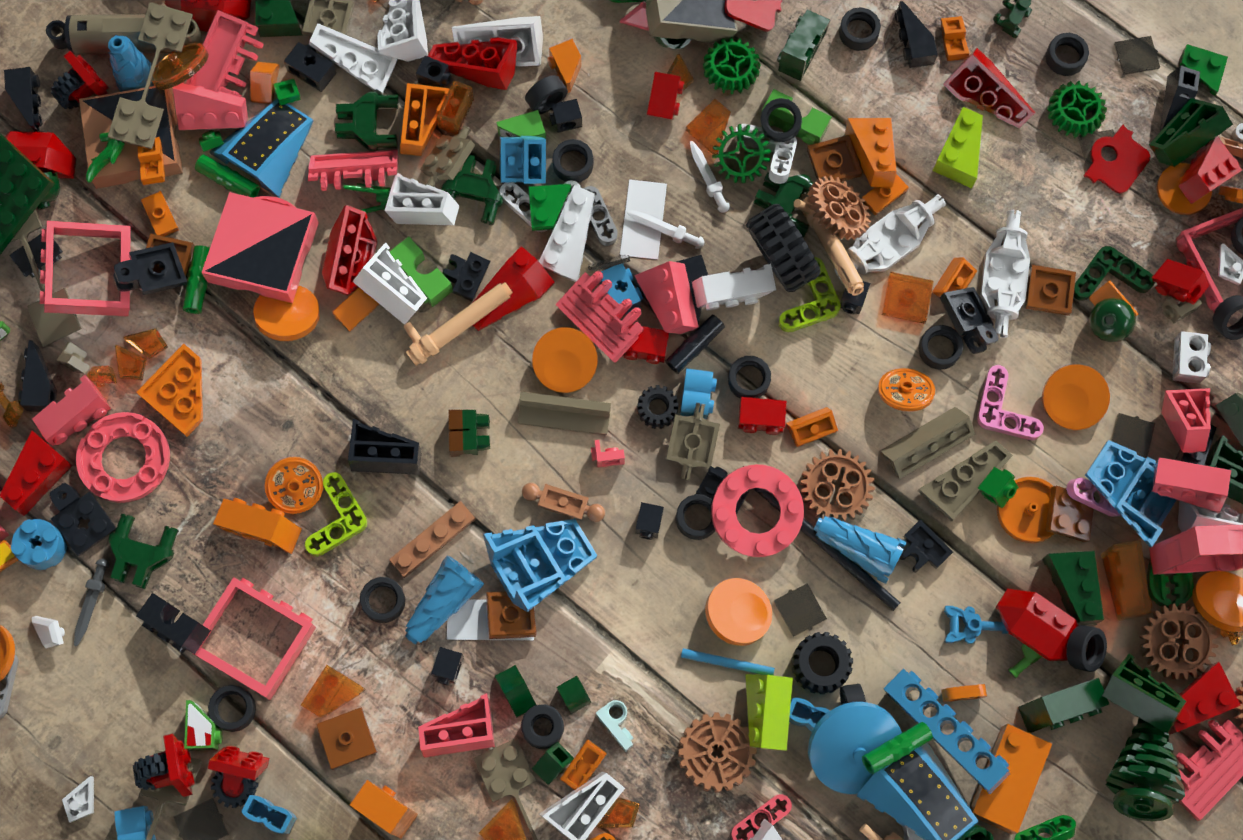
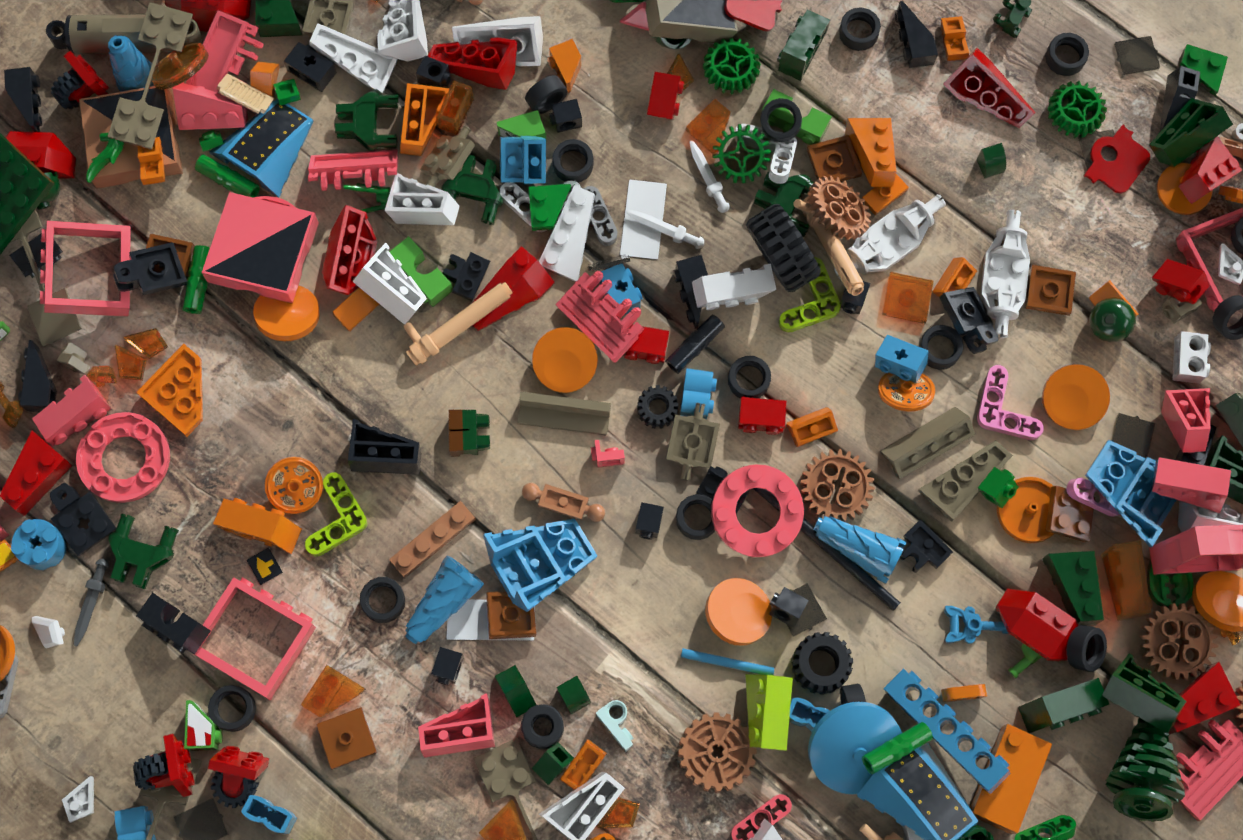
(159, 214): orange plate -> none
(244, 94): none -> tan window
(264, 566): none -> black sticker
(383, 809): orange brick -> none
(669, 296): coral wedge -> none
(787, 606): none -> black brick
(901, 359): none -> dark azure brick
(961, 151): lime wedge -> none
(992, 160): none -> dark green brick
(1106, 266): dark green beam -> none

